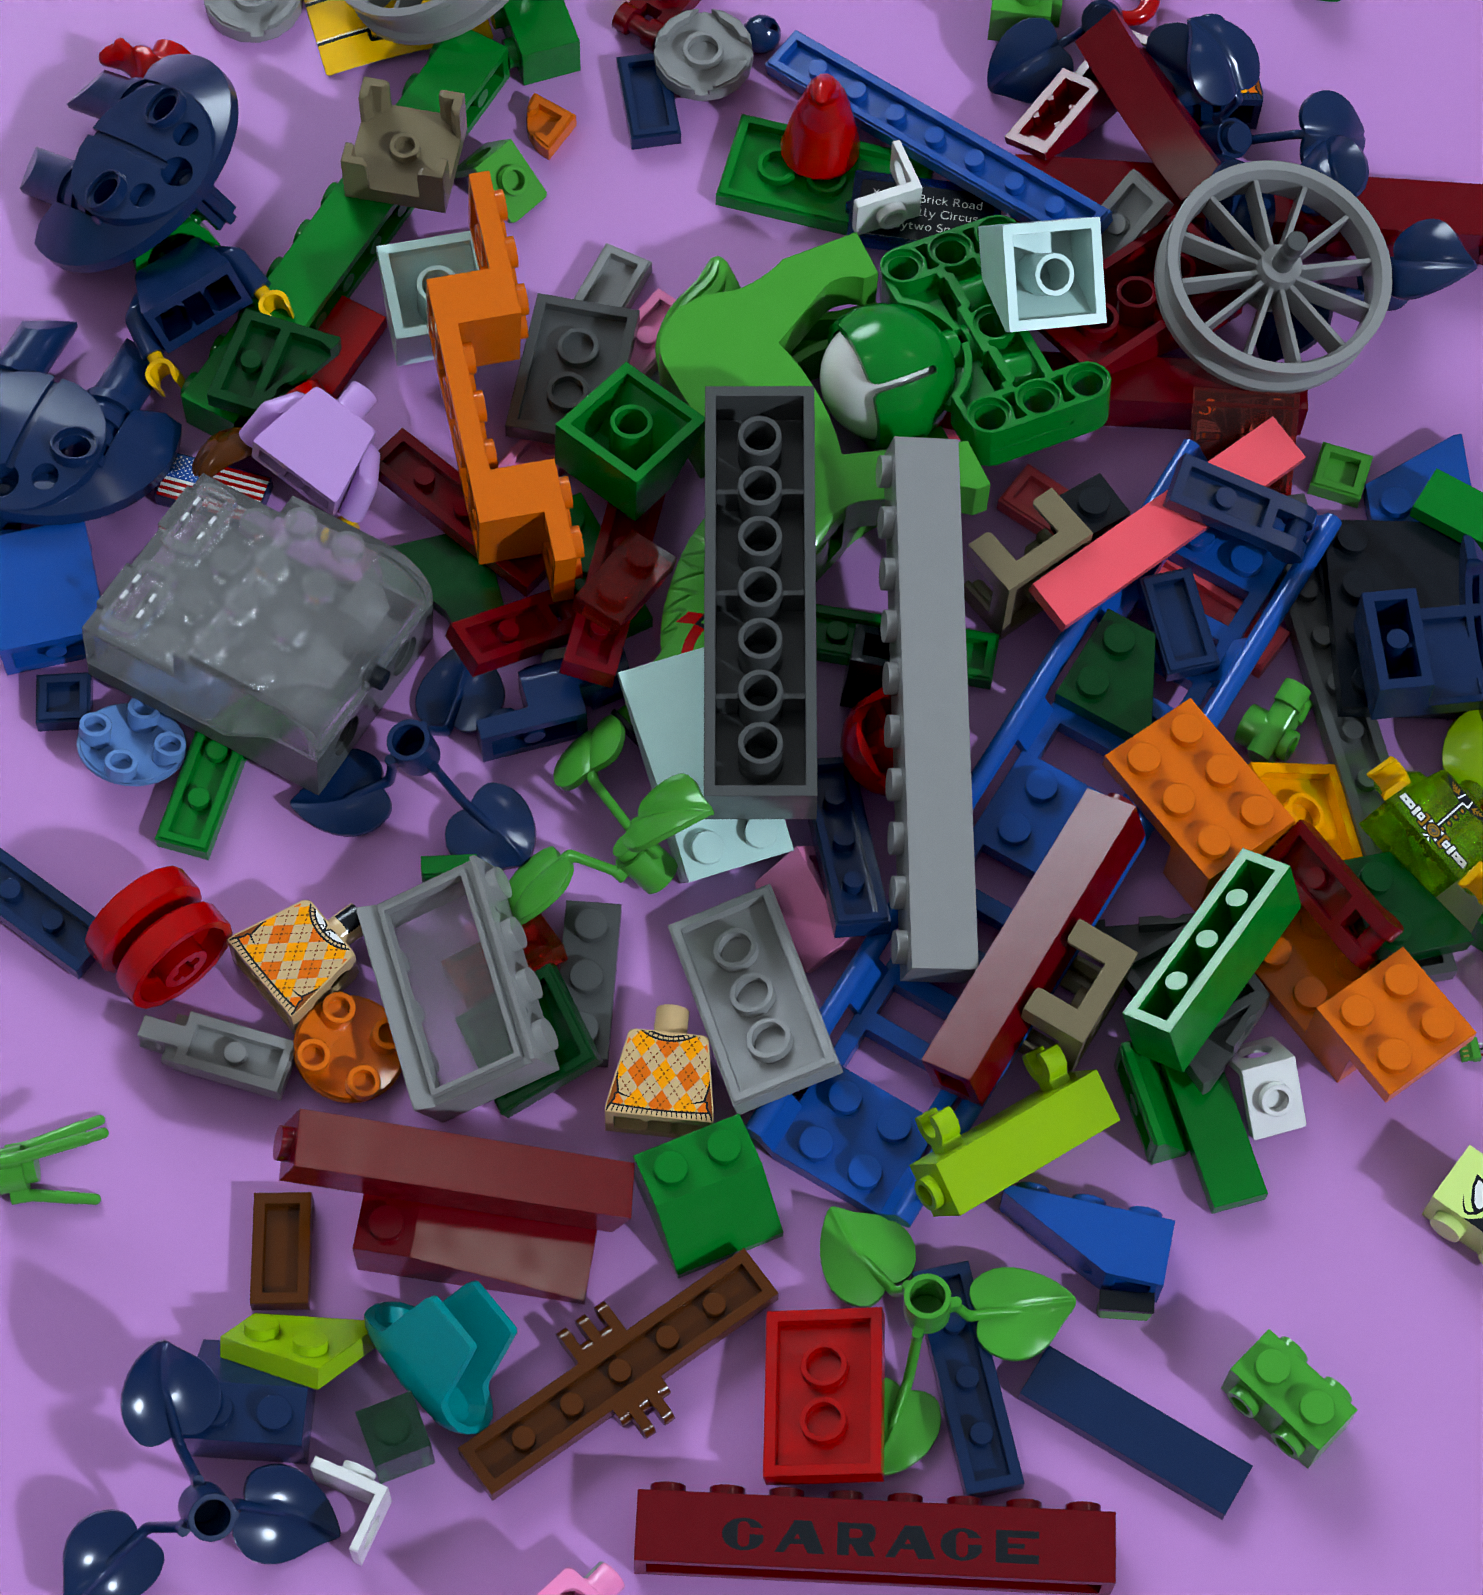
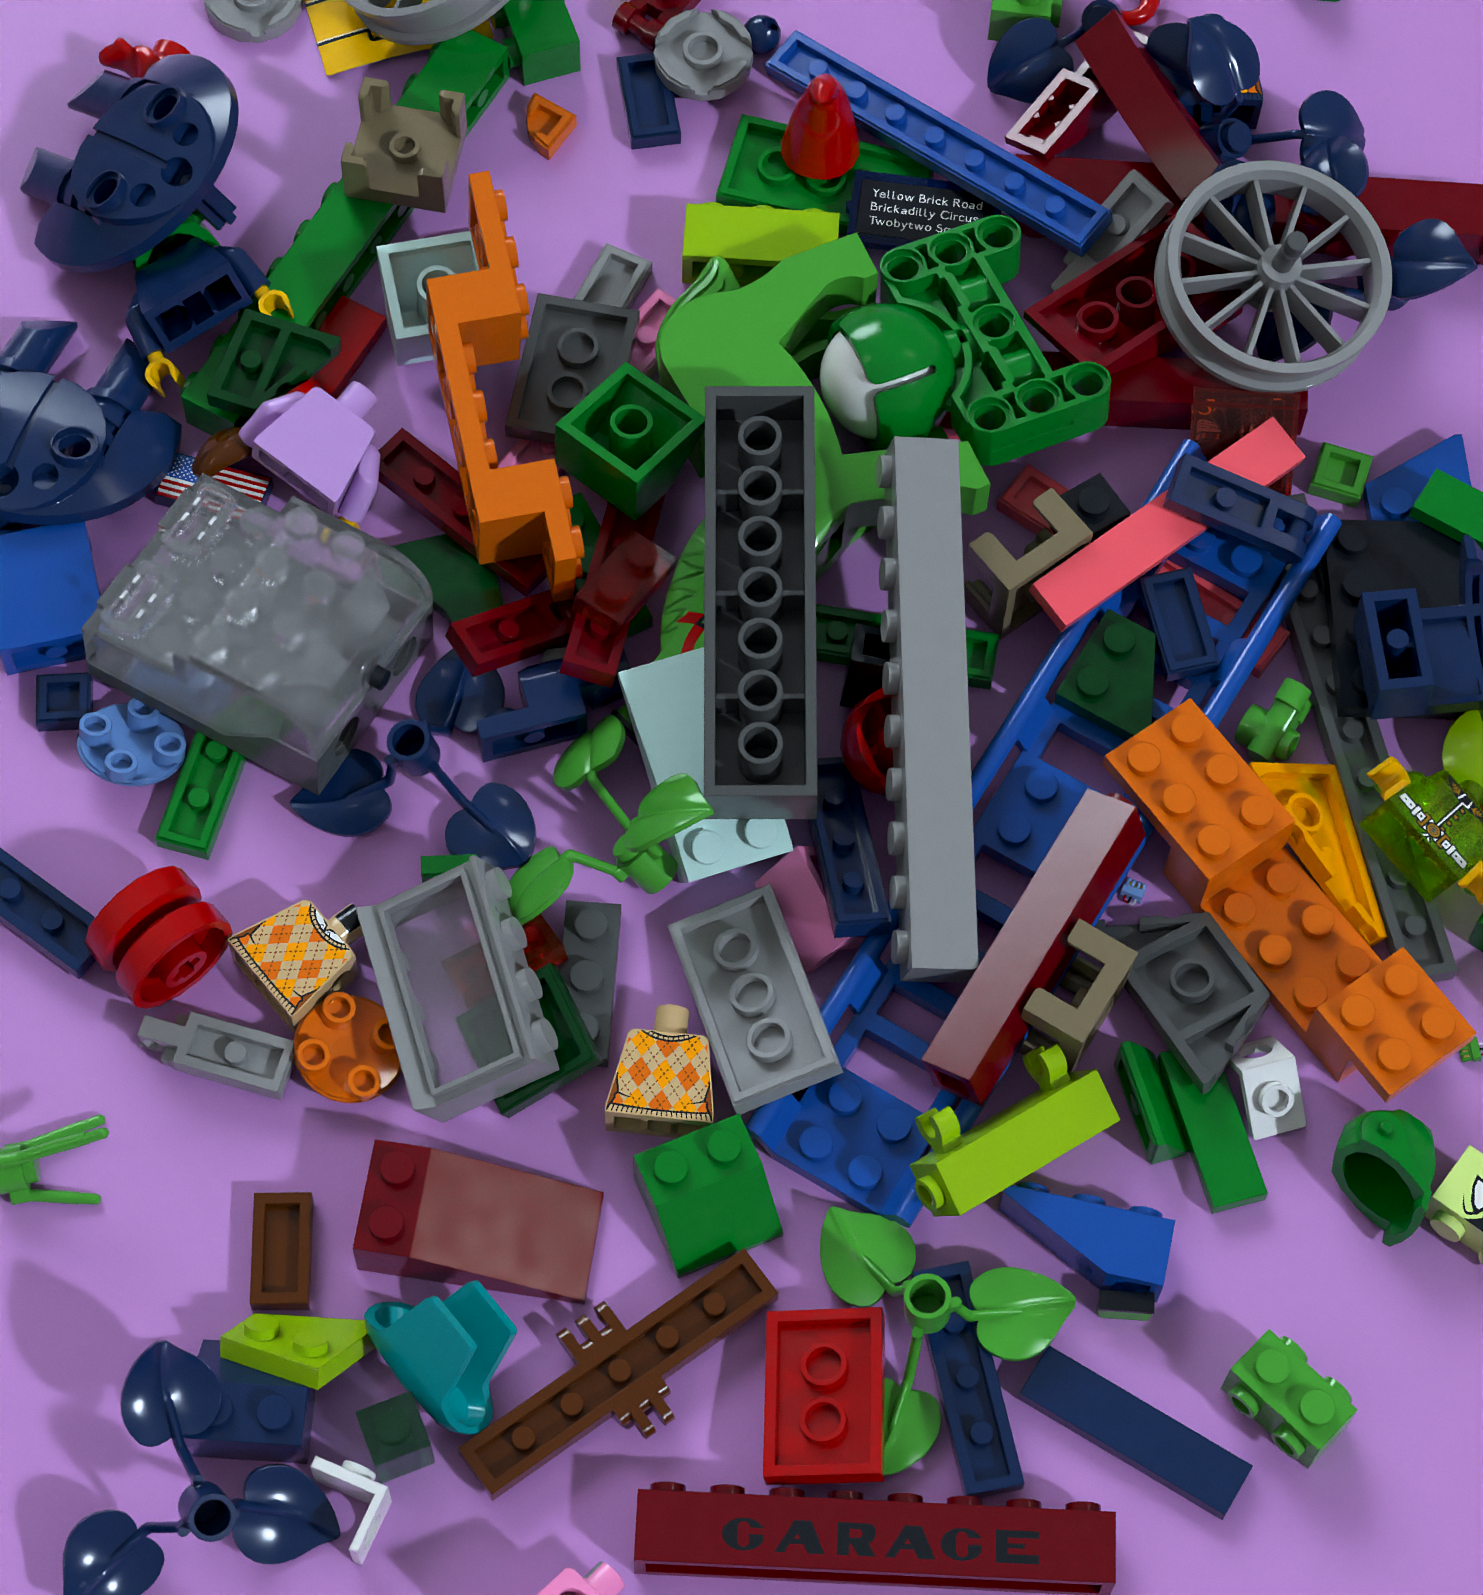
(454, 1170): dark red brick -> none
(507, 172): bright green bracket -> none
(750, 237): none -> lime brick
(893, 205): white bracket -> none
(1044, 273): light aqua slope -> none
(1133, 890): none -> light blue piece
(1212, 960): green brick -> none
(1335, 894): dark red plate -> none
(1387, 1170): none -> green helmet
(1427, 923): dark green wing -> none

